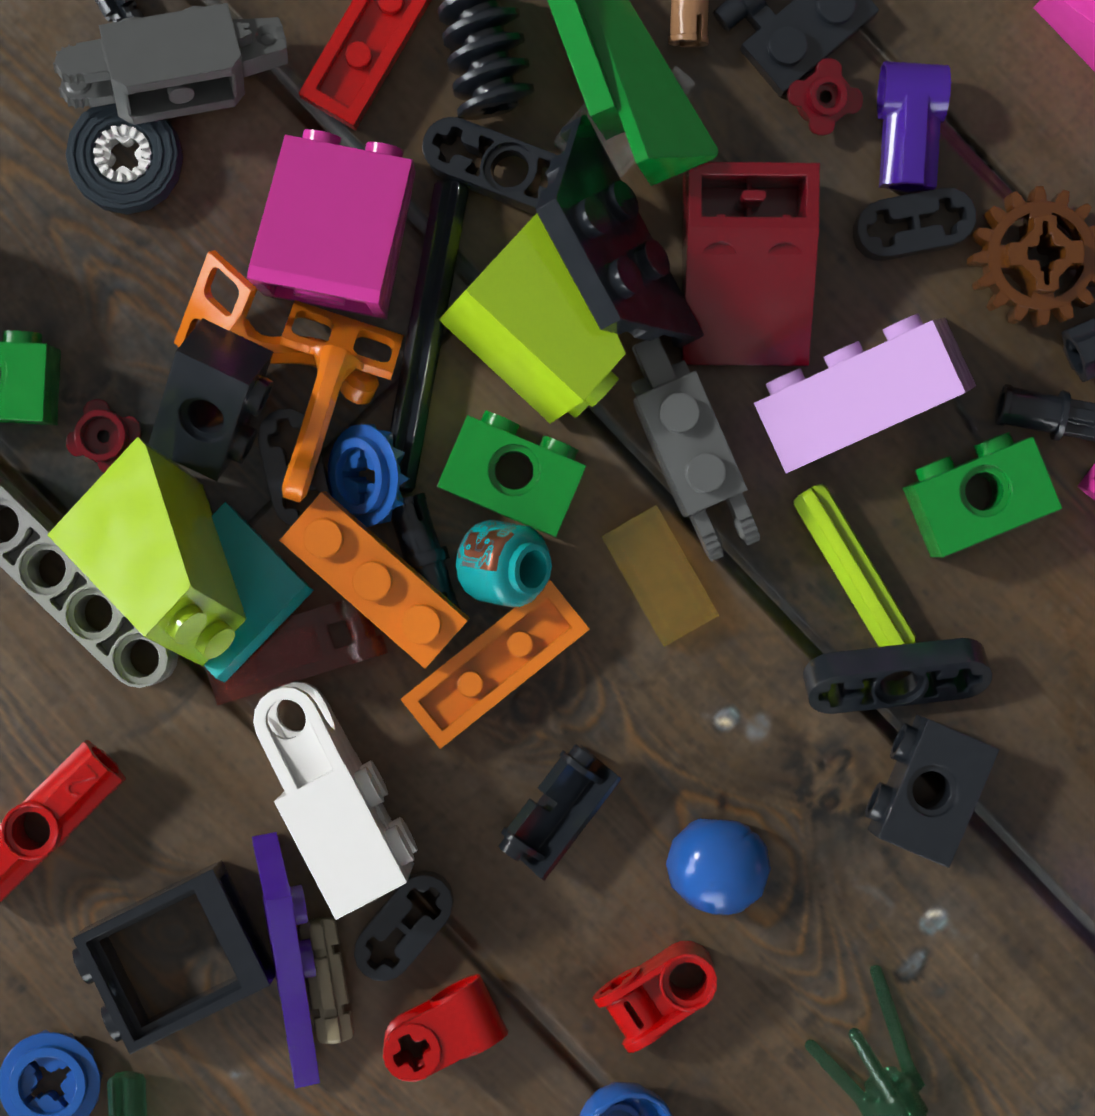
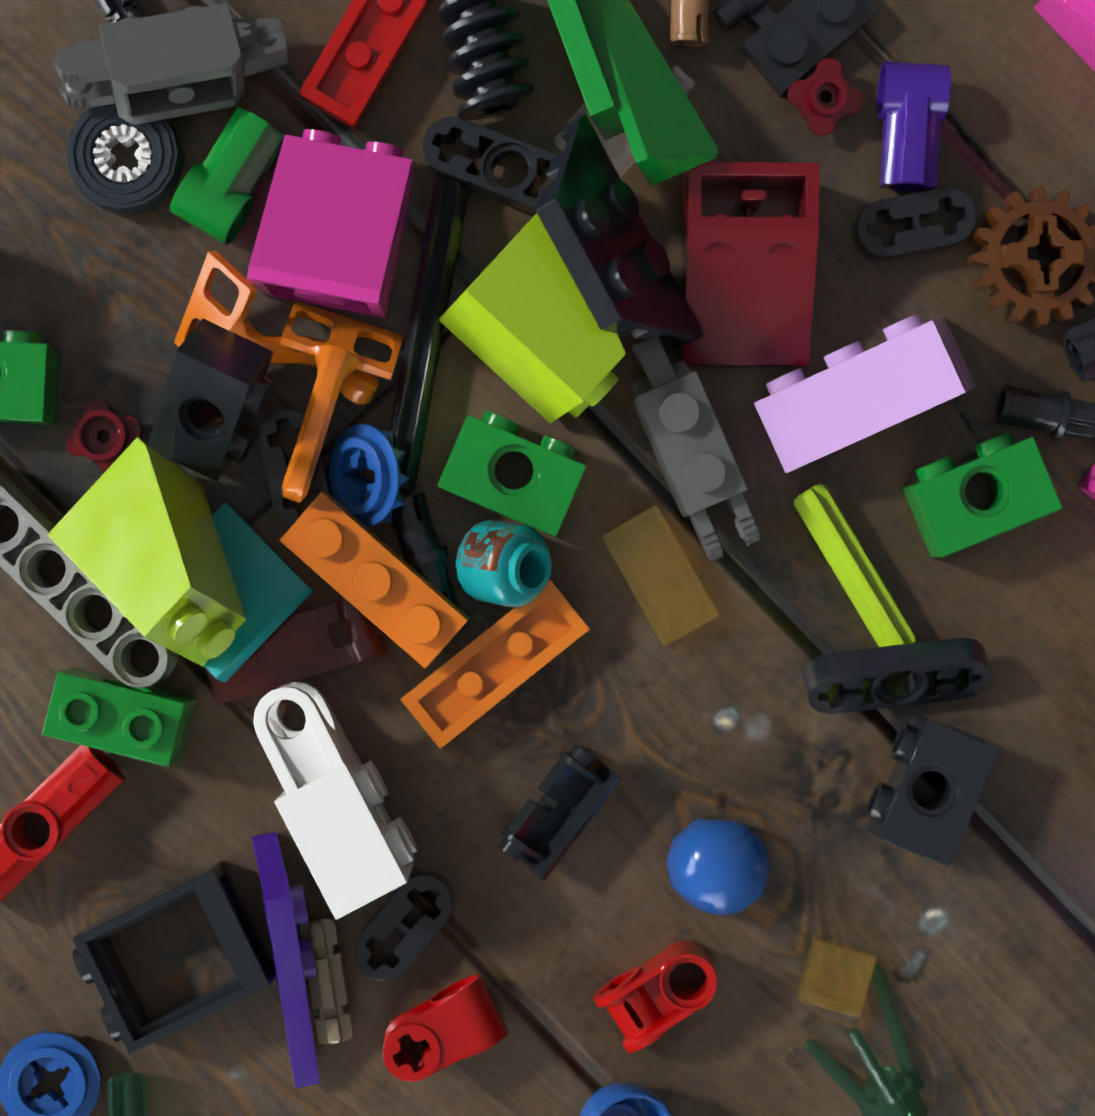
(118, 717): none -> green brick
(221, 190): none -> green piece
(836, 977): none -> clear yellow tile

